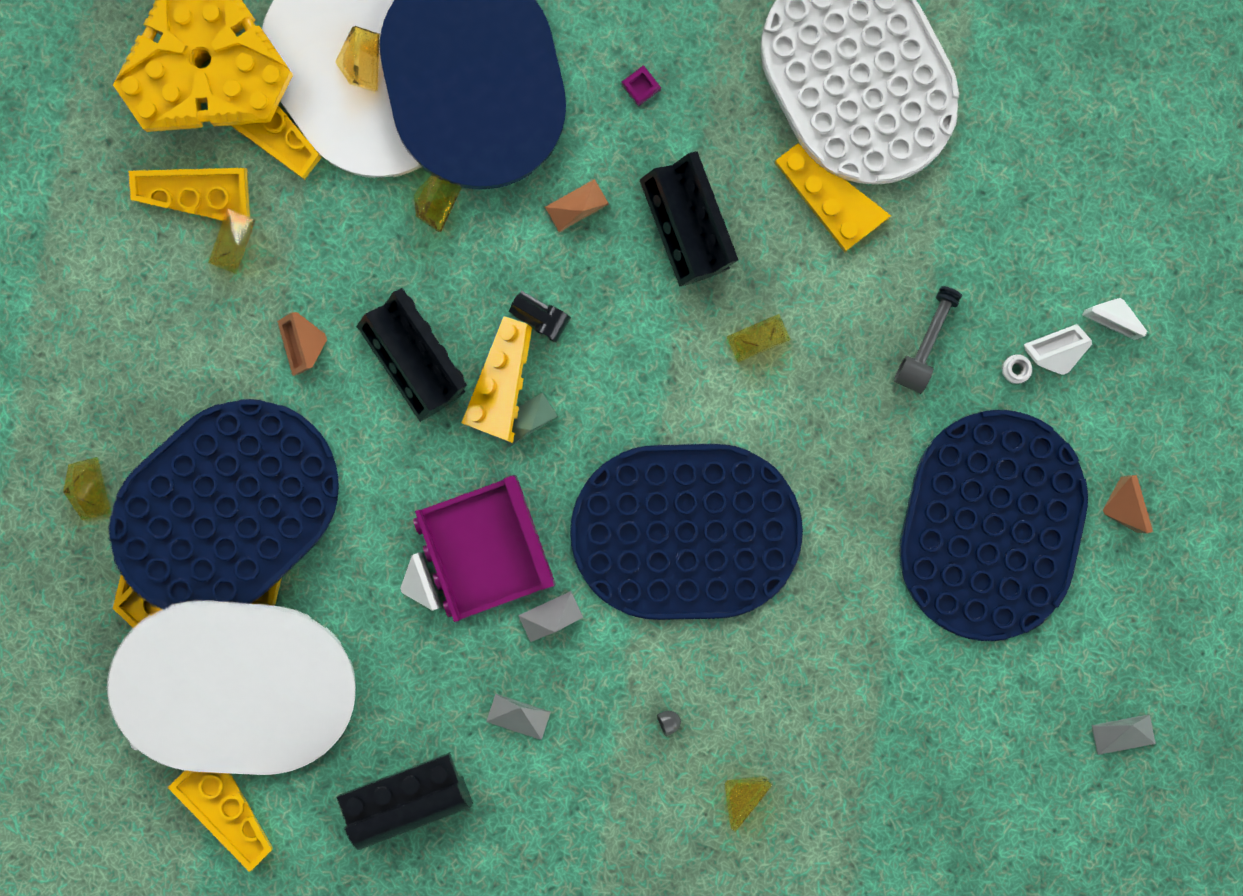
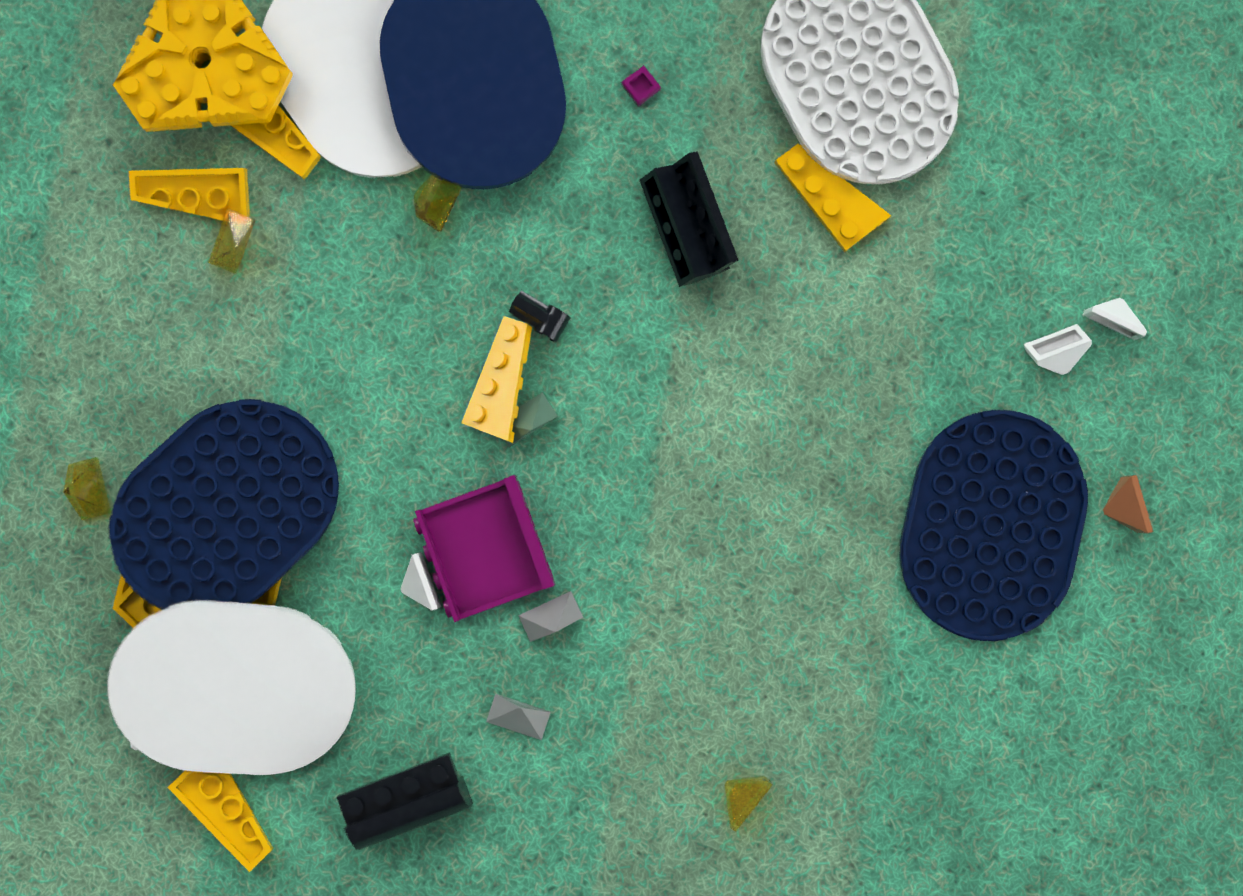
(301, 341): nougat slope -> none
(360, 58): clear yellow slope -> none
(412, 355): black brick -> none
(576, 205): nougat slope -> none
(669, 722): dark grey hinge -> none
(686, 531): dark blue tile -> none
(758, 338): clear yellow slope -> none
(915, 372): dark grey piece -> none
(1023, 362): white plate -> none
(1123, 734): light grey slope -> none

